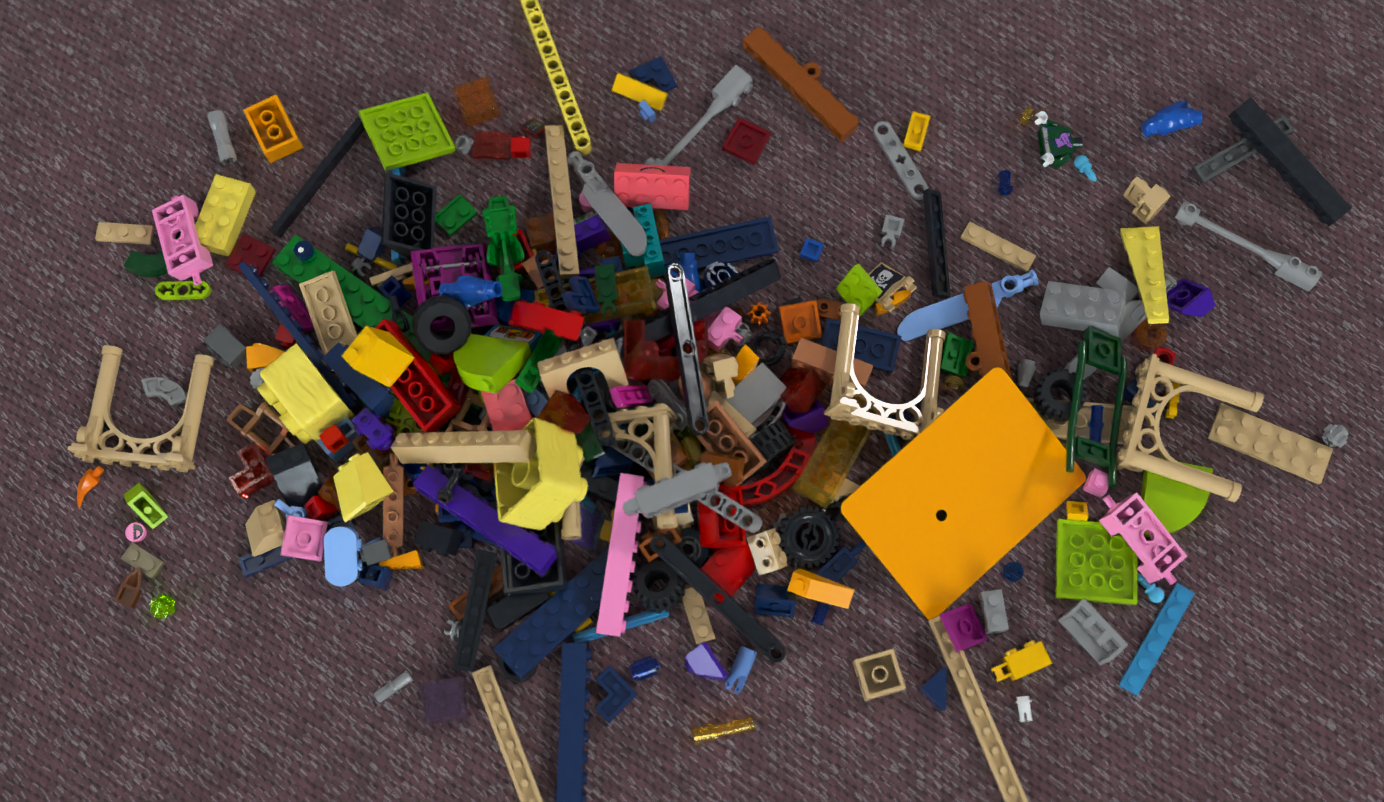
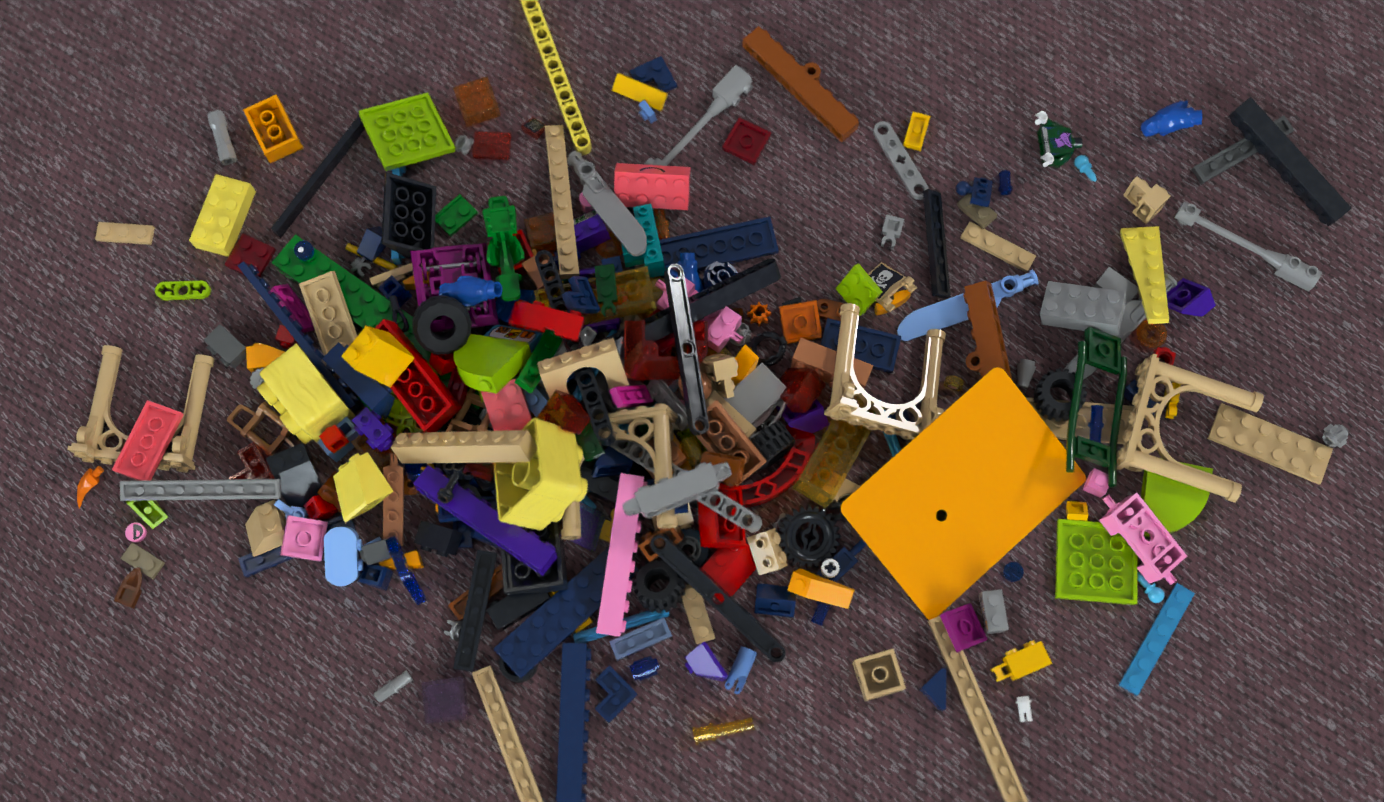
(147, 265): dark green arch -> none
(148, 441): none -> coral plate
(162, 606): clear neon green gear -> none
(165, 389): light grey tile -> none
(182, 255): bright pink brick -> none
(200, 489): none -> light grey tile
(403, 570): none -> clear blue beam
(521, 147): red plate -> none
(640, 639): none -> sand blue plate
(811, 250): blue plate -> none
(834, 572): none -> white bush
(954, 355): green plate -> none
(979, 191): none -> dark blue plate
(981, 215): none -> dark tan plate
(1027, 115): clear yellow tile -> none
(1093, 632): light grey window -> none

